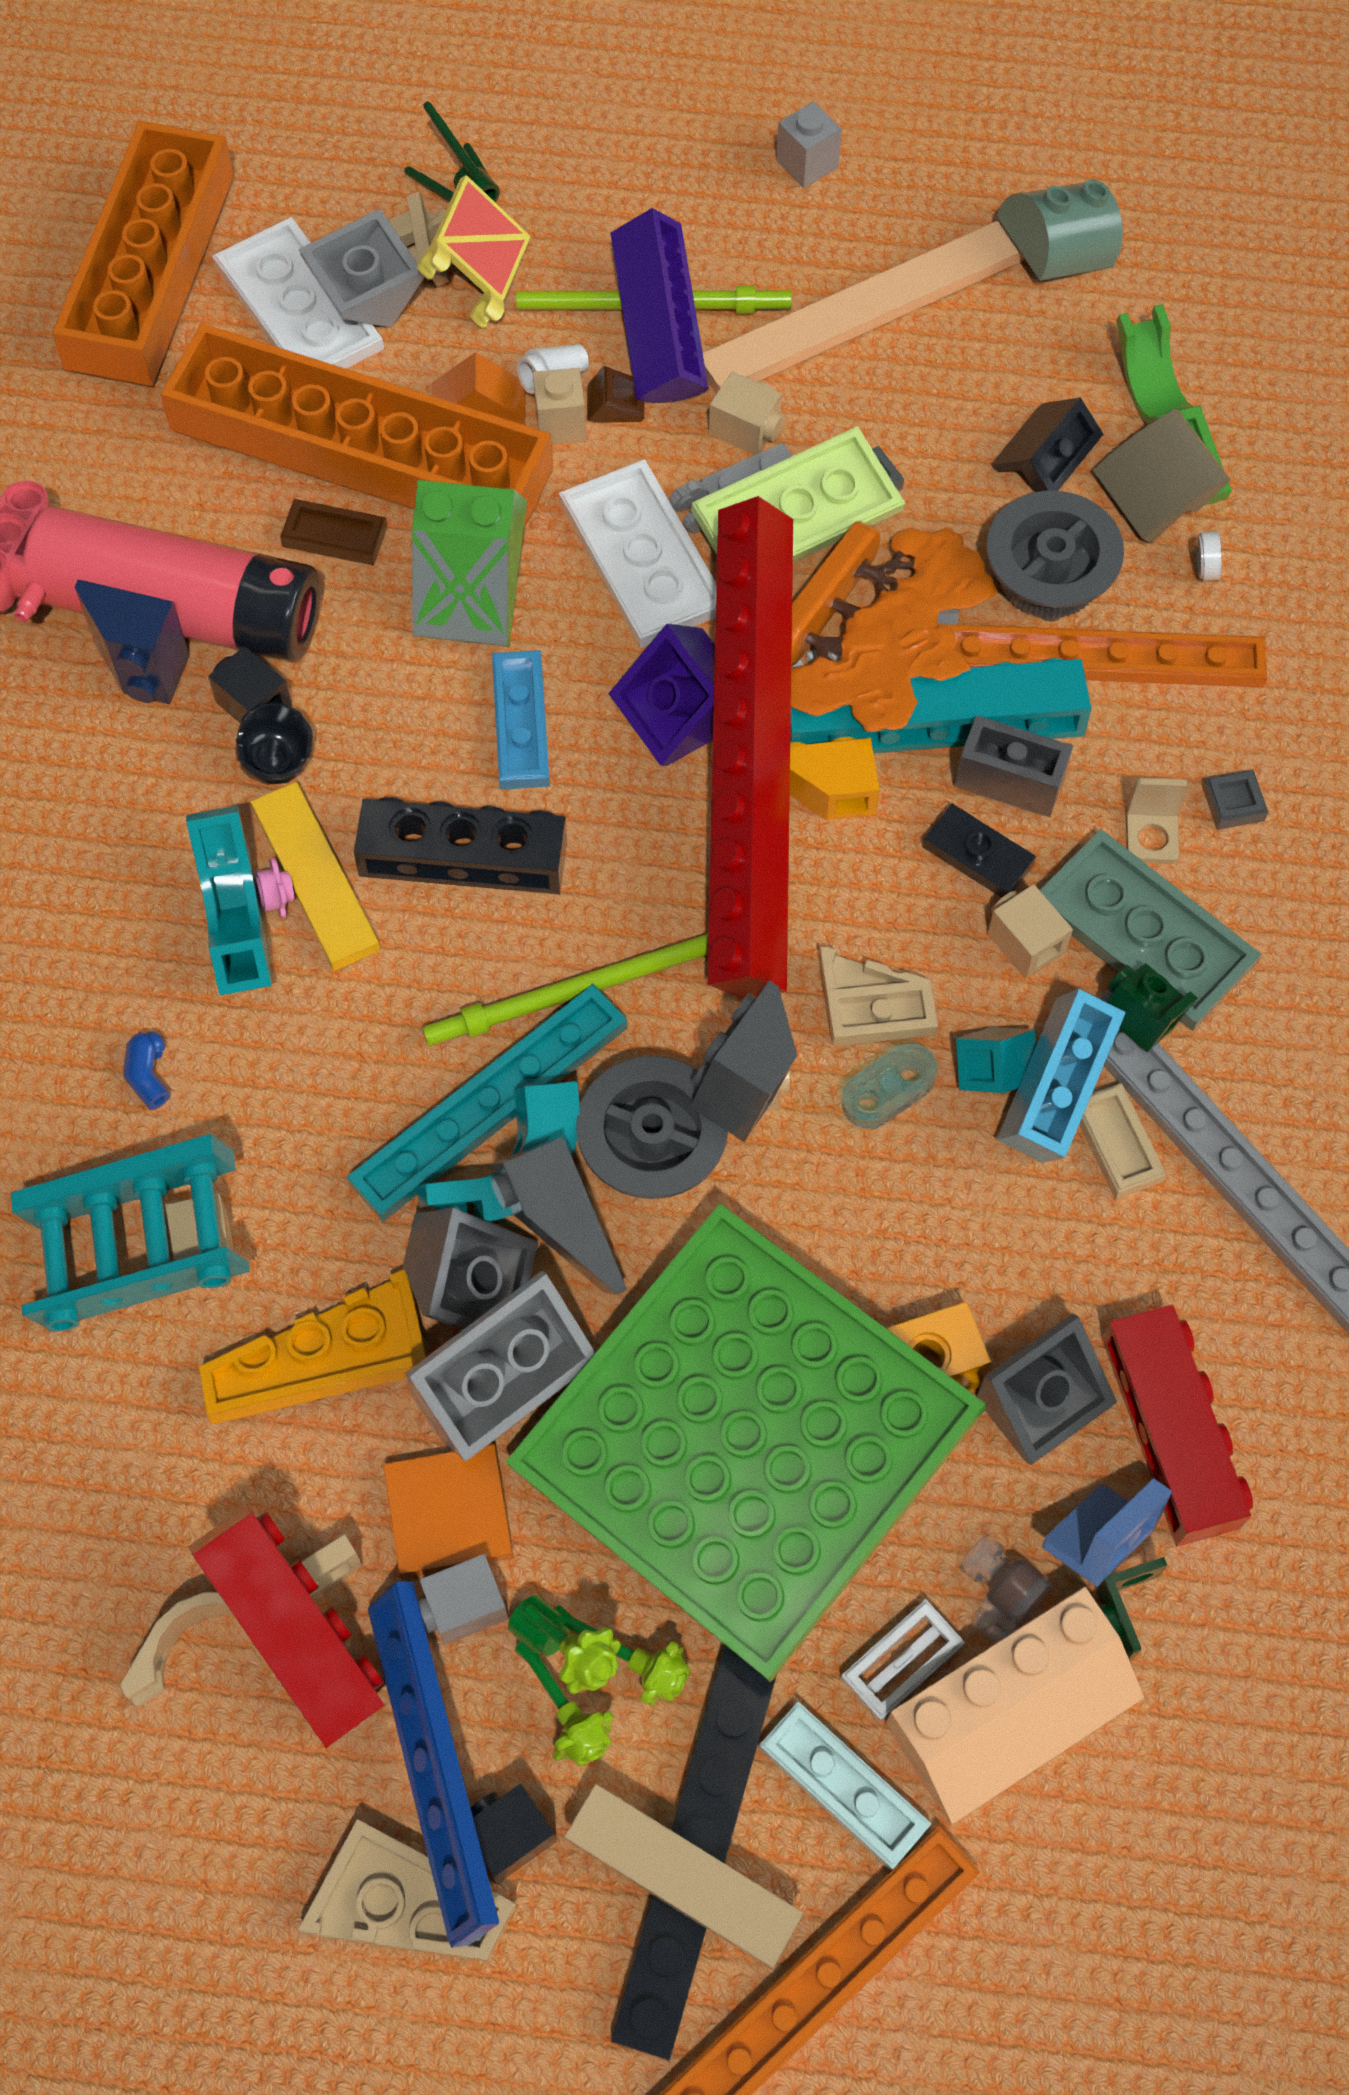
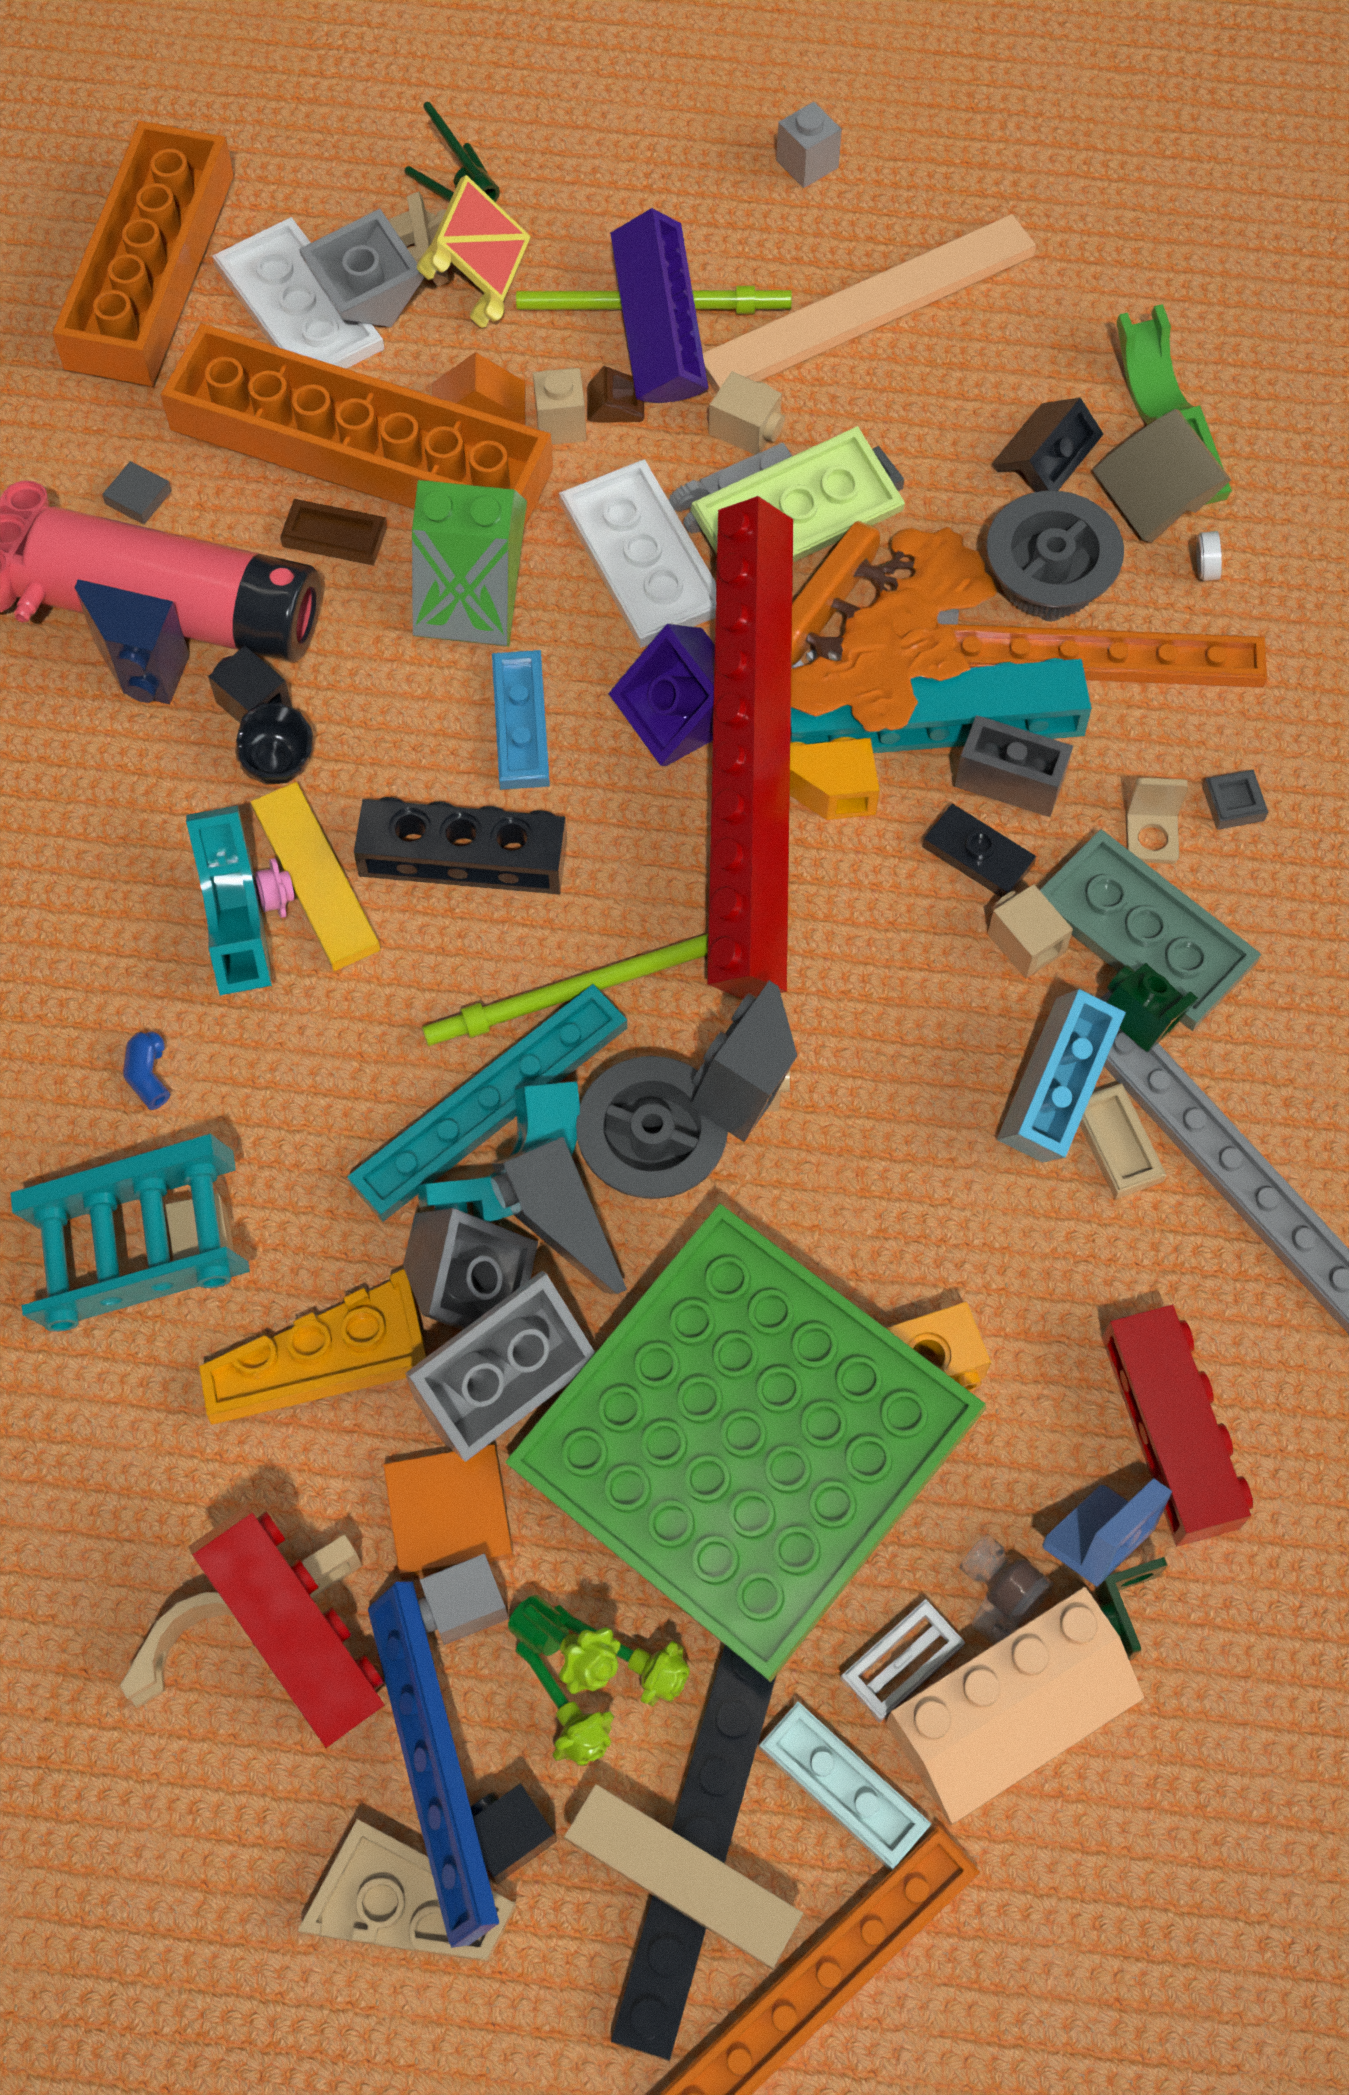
(137, 492): none -> dark grey tile
(550, 359): white cone -> none
(874, 1002): tan wing -> none
(886, 1086): clear light blue plate -> none
(994, 1058): teal panel -> none
(1047, 1390): dark grey slope -> none
(1065, 228): sand green brick -> none

